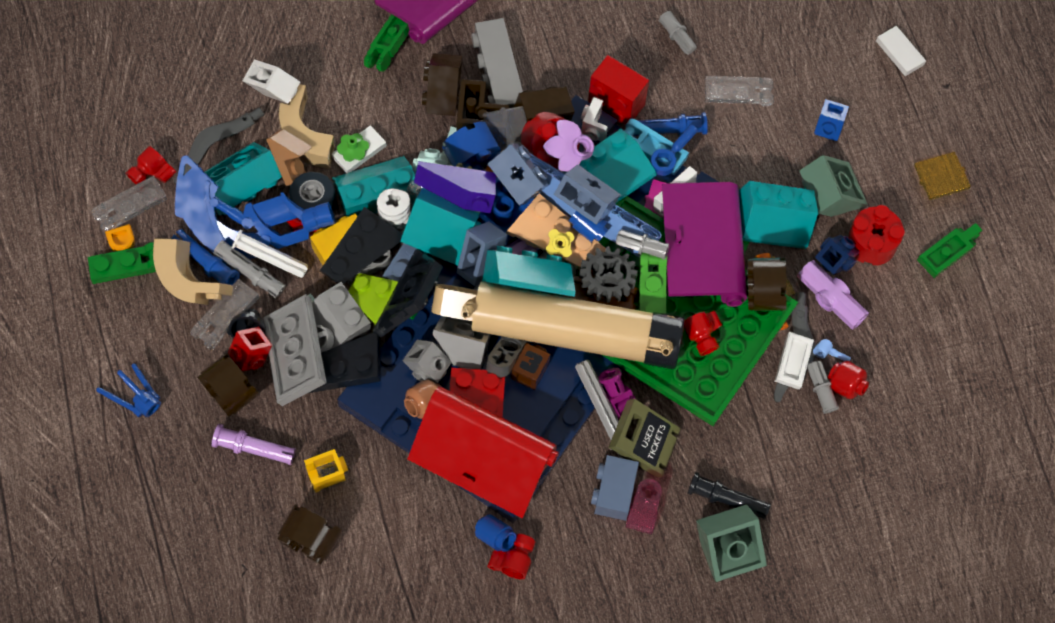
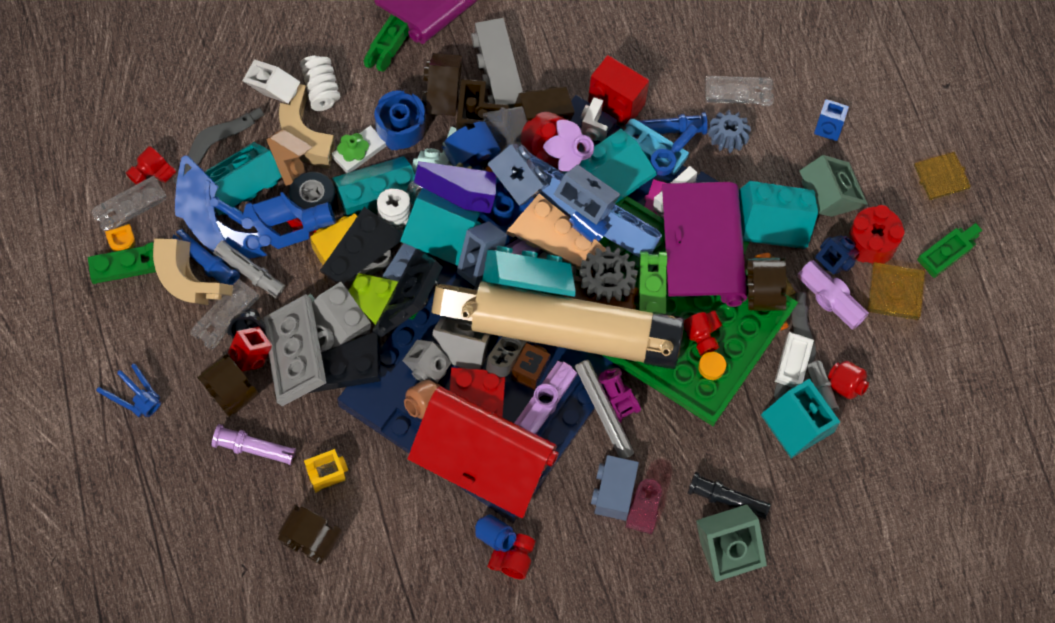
(269, 254): white axle -> none
(320, 82): none -> white piece
(400, 119): none -> blue brick
(554, 248): light yellow plate -> none
(554, 387): none -> lavender piece
(642, 244): light grey axle -> none
(651, 440): olive container -> none
(677, 32): light grey axle -> none
(712, 365): none -> light orange tile
(729, 131): none -> sand blue gear
(800, 418): none -> teal slope
(826, 347): light blue hand -> none
(896, 291): none -> clear yellow tile
(900, 51): white tile -> none

